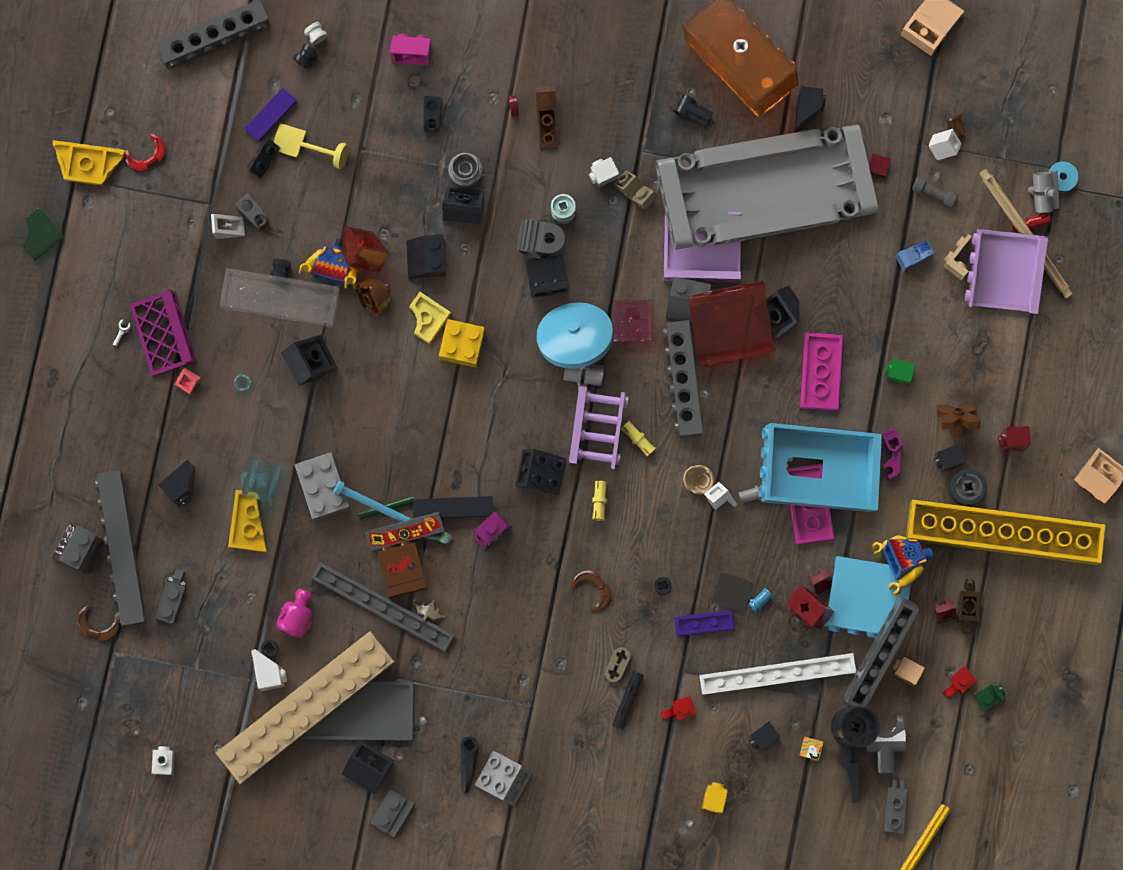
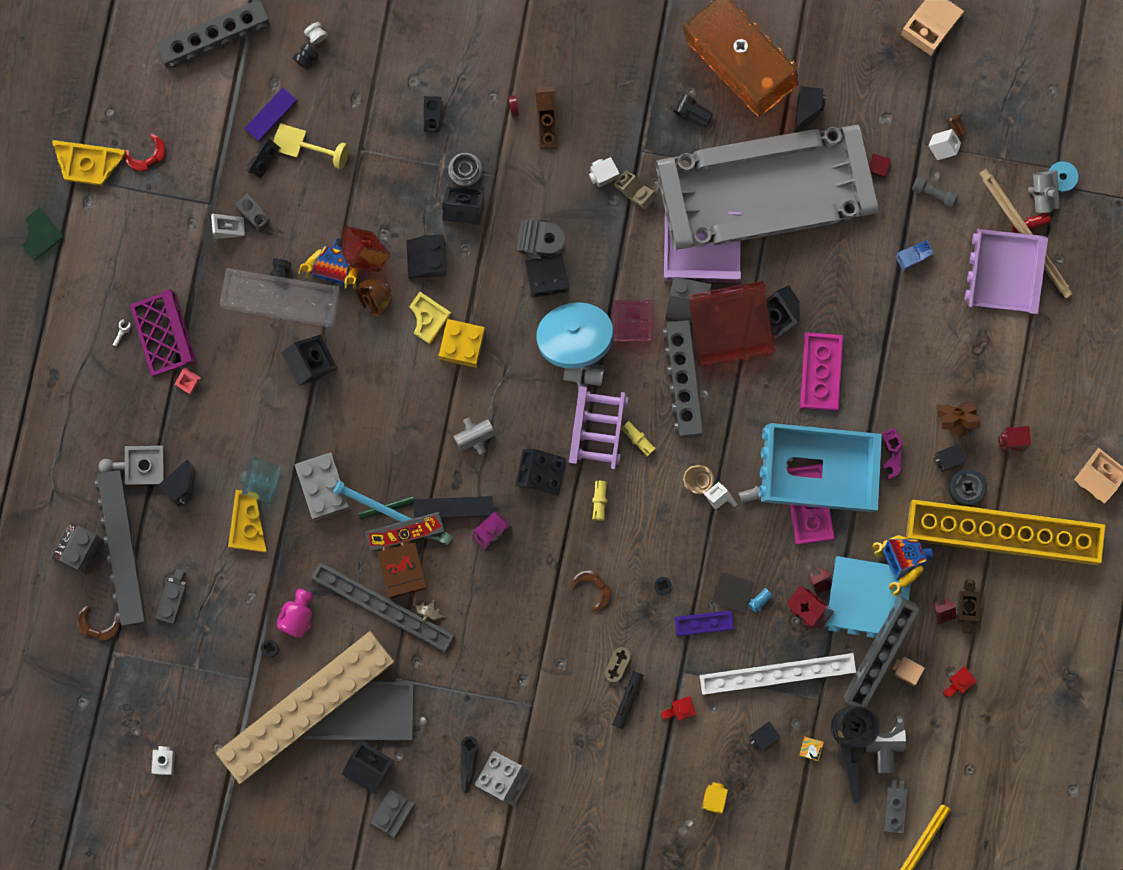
(133, 457): none -> light grey plate
(236, 384): clear light blue bush -> none
(267, 672): white slope -> none
(410, 49): dark pink slope -> none
(474, 435): none -> light grey pin
(563, 208): light aqua wheel -> none
(899, 371): green brick -> none
(957, 268): tan bracket -> none
(989, 696): dark green bracket -> none

